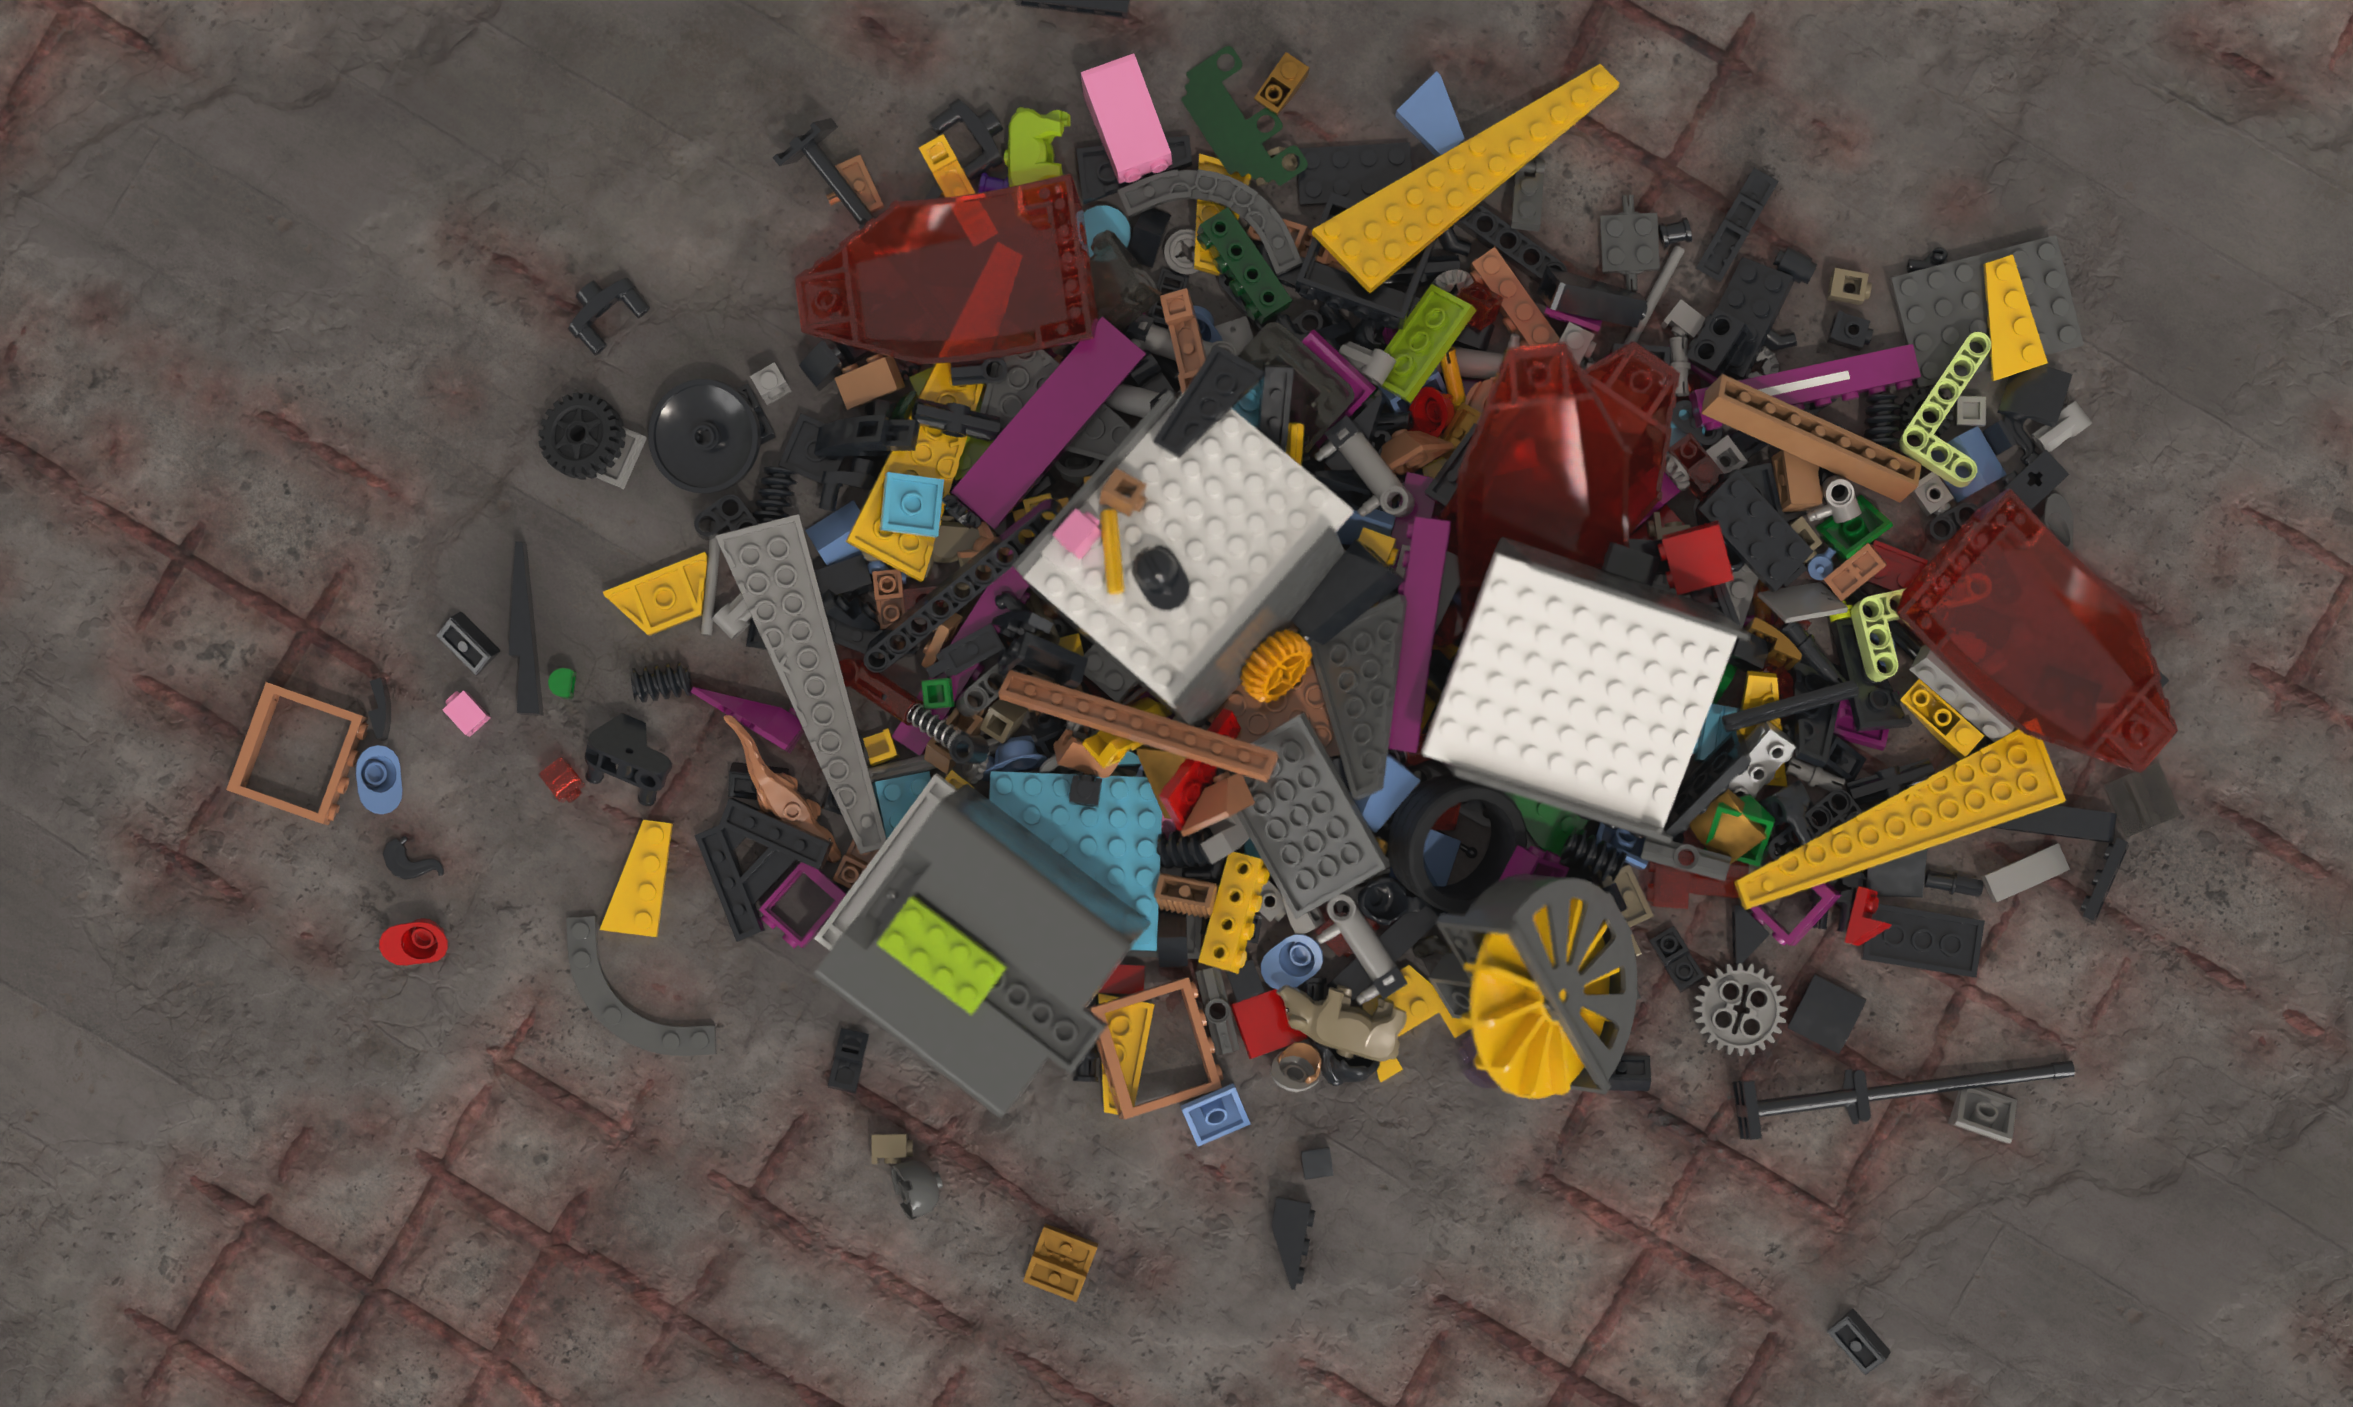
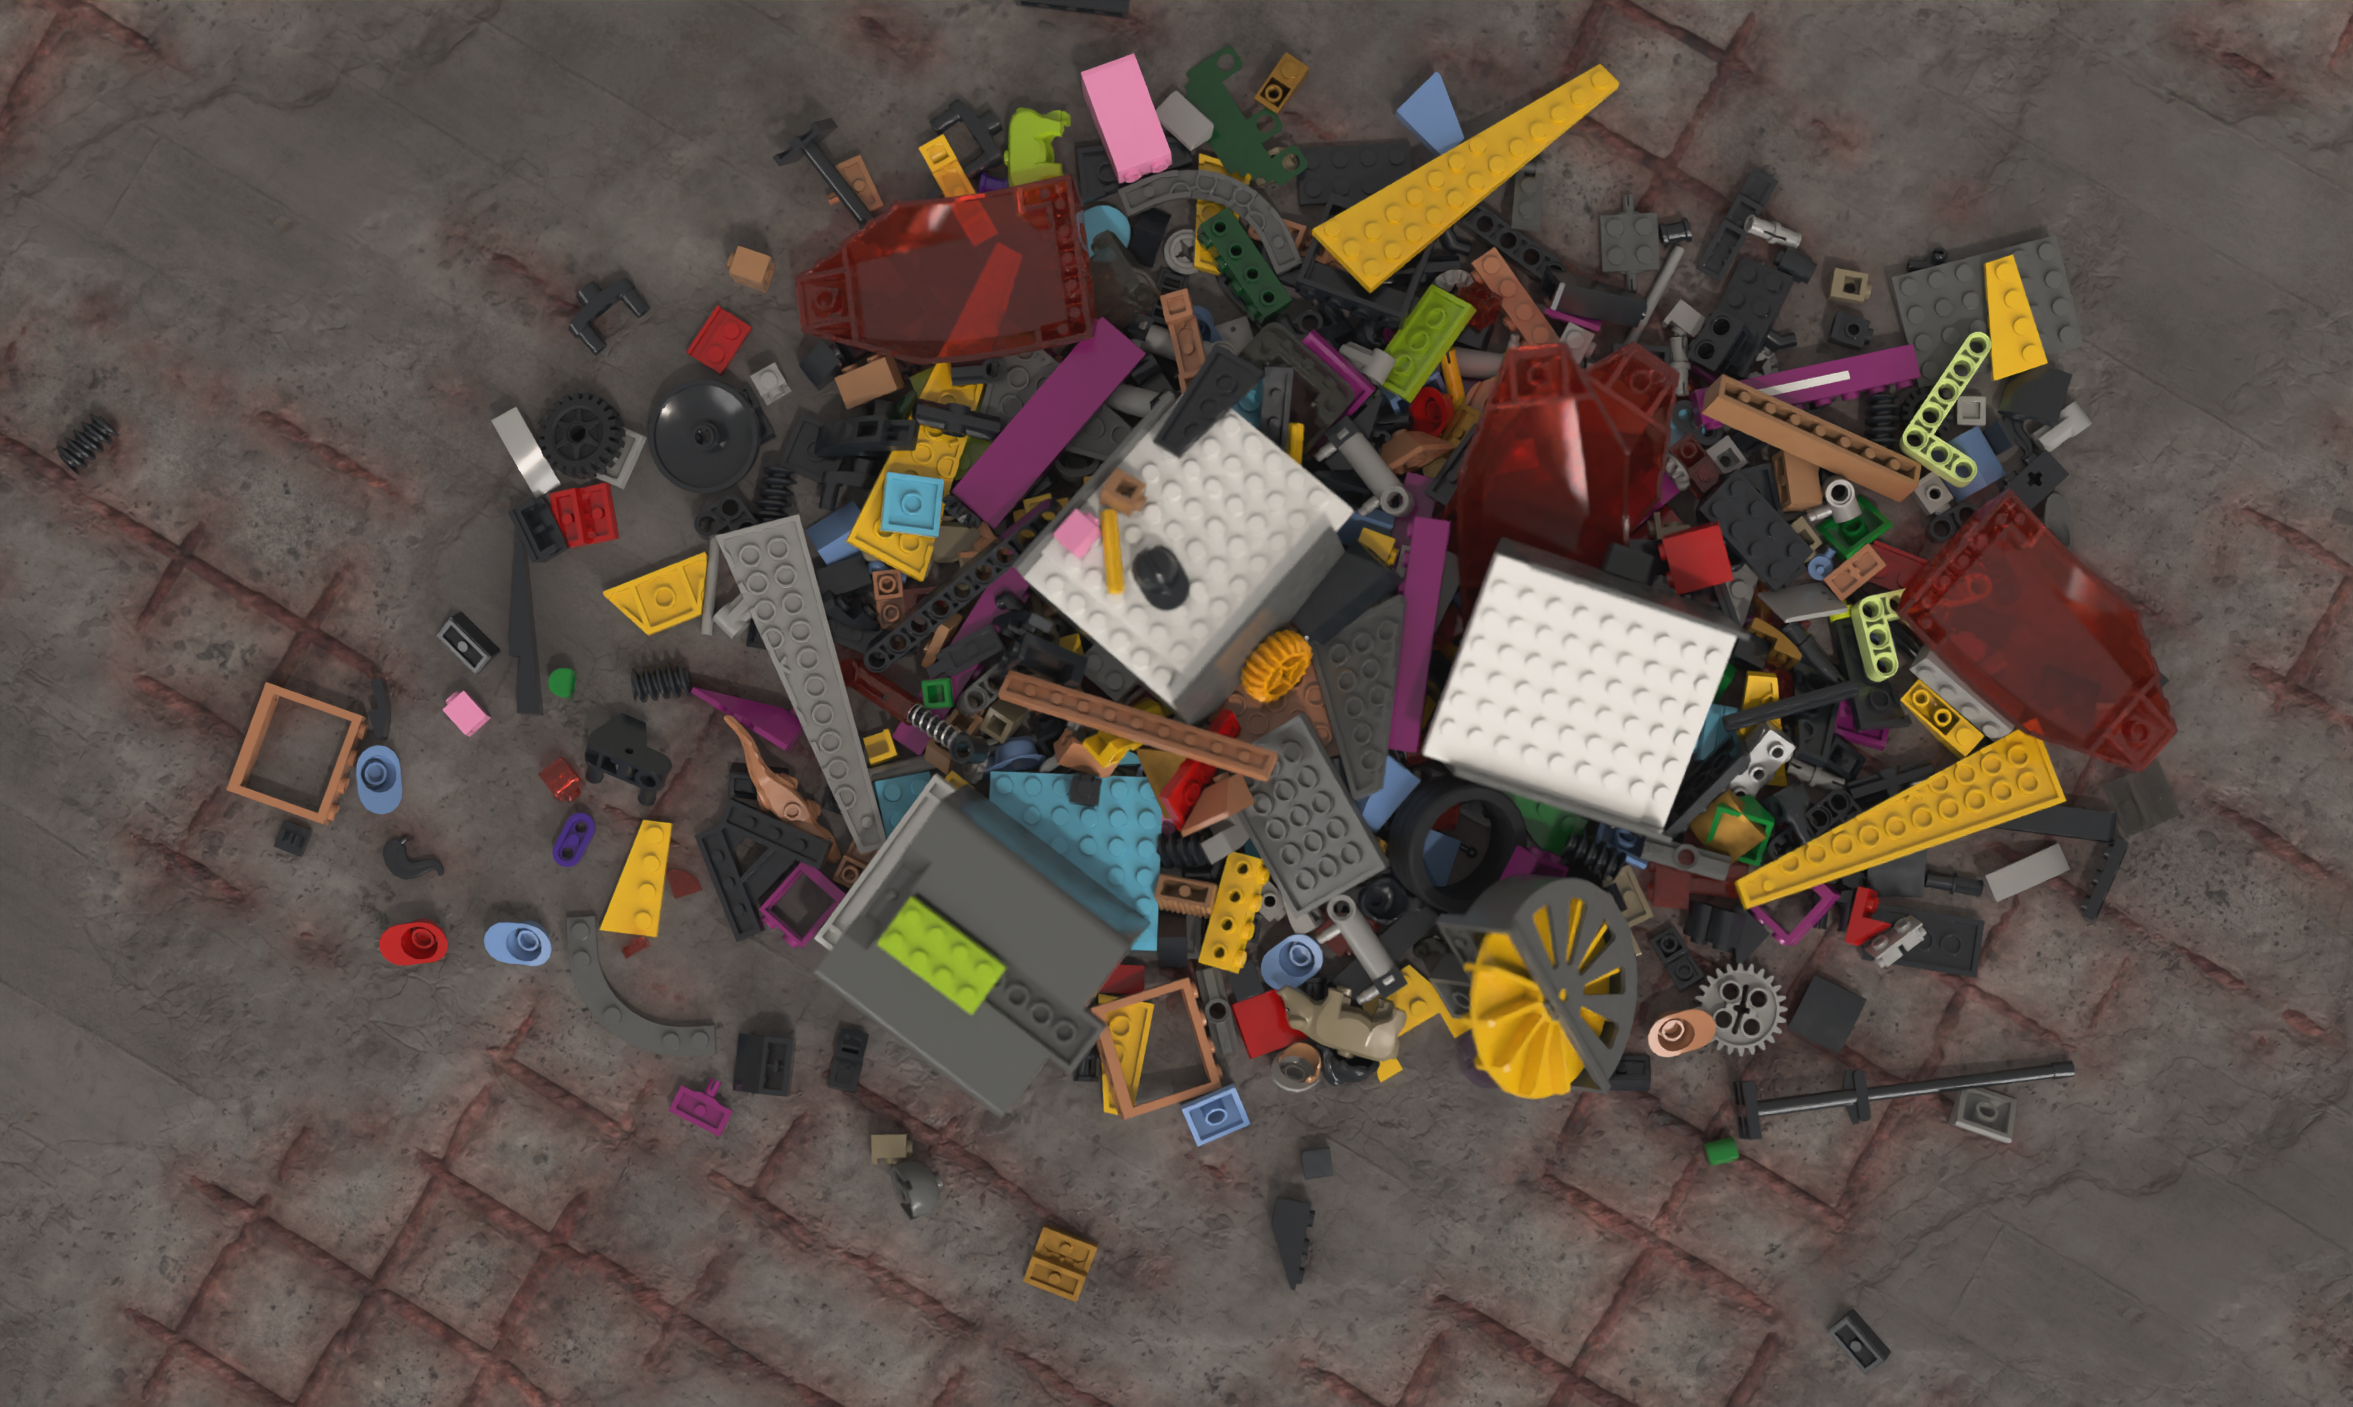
(86, 442): none -> black piece
(293, 838): none -> black tile
(518, 943): none -> medium blue piece
(526, 452): none -> light grey slope
(539, 530): none -> black hinge
(573, 839): none -> dark purple plate
(585, 514): none -> red slope
(635, 947): none -> clear red tile
(683, 883): none -> clear red tile
(702, 1108): none -> magenta plate
(719, 340): none -> red plate
(751, 268): none -> medium nougat brick
(764, 1064): none -> black slope
(1184, 121): none -> light grey slope
(1681, 1032): none -> nougat piece
(1714, 925): none -> black brick
(1721, 1151): none -> green brick
(1772, 232): none -> light grey pin
(1885, 948): none -> light grey hinge

